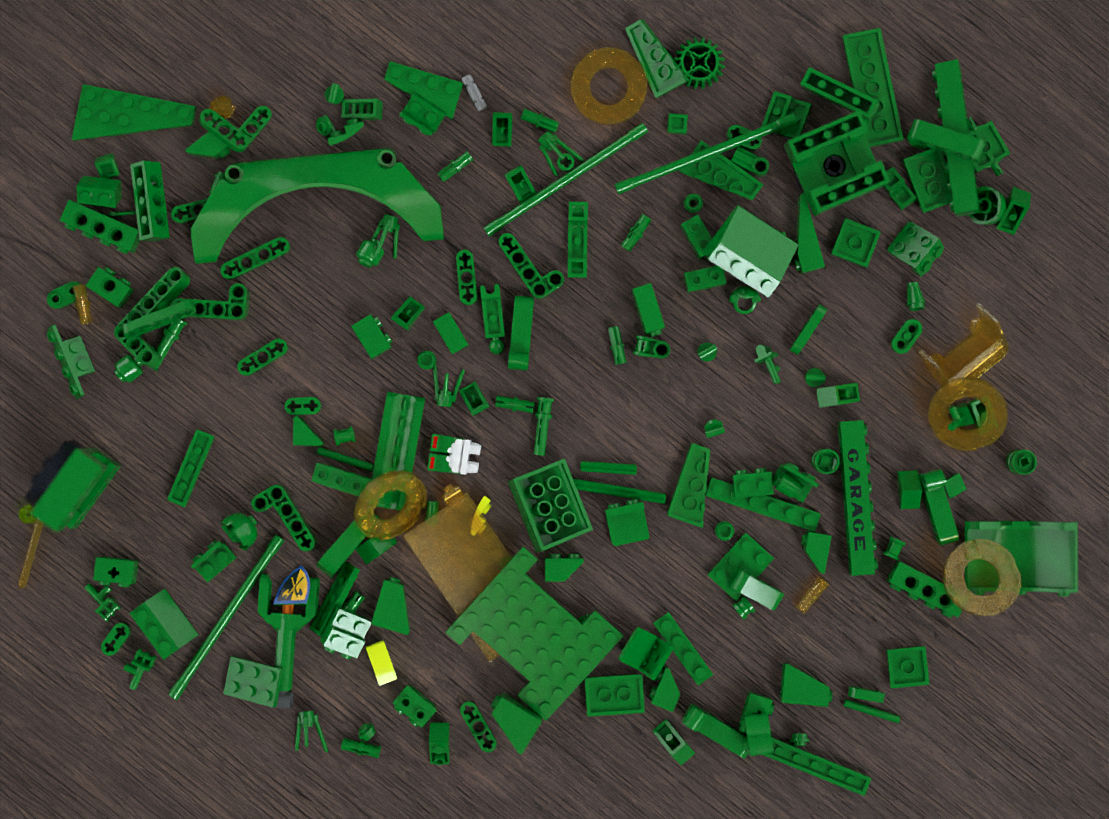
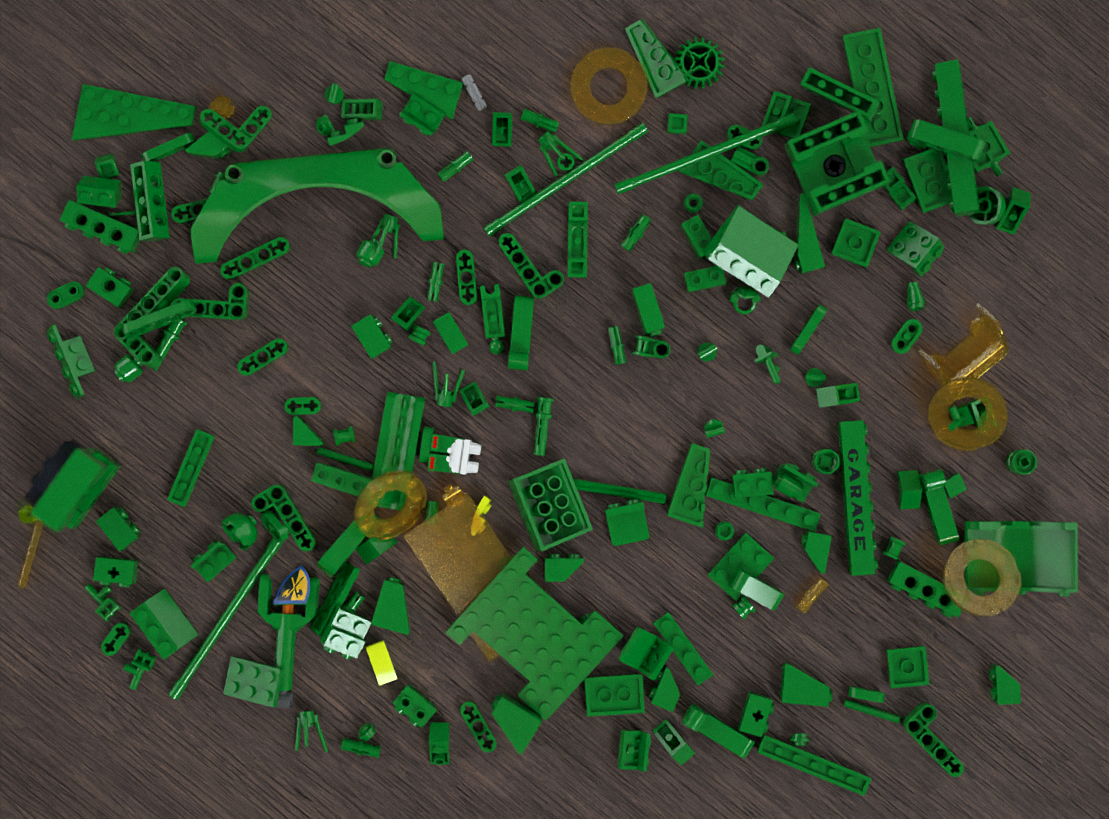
(82, 304): clear yellow pin -> none
(119, 528): none -> green brick
(169, 148): none -> green beam
(274, 526): none -> green plate
(419, 335): none -> green wheel
(426, 360): green plate -> none
(426, 444): none -> green beam
(435, 282): none -> green pin
(603, 467): green axle -> none
(634, 750): none -> green bracket
(757, 734): green brick -> none
(934, 743): none -> green beam
(1005, 688): none -> green slope

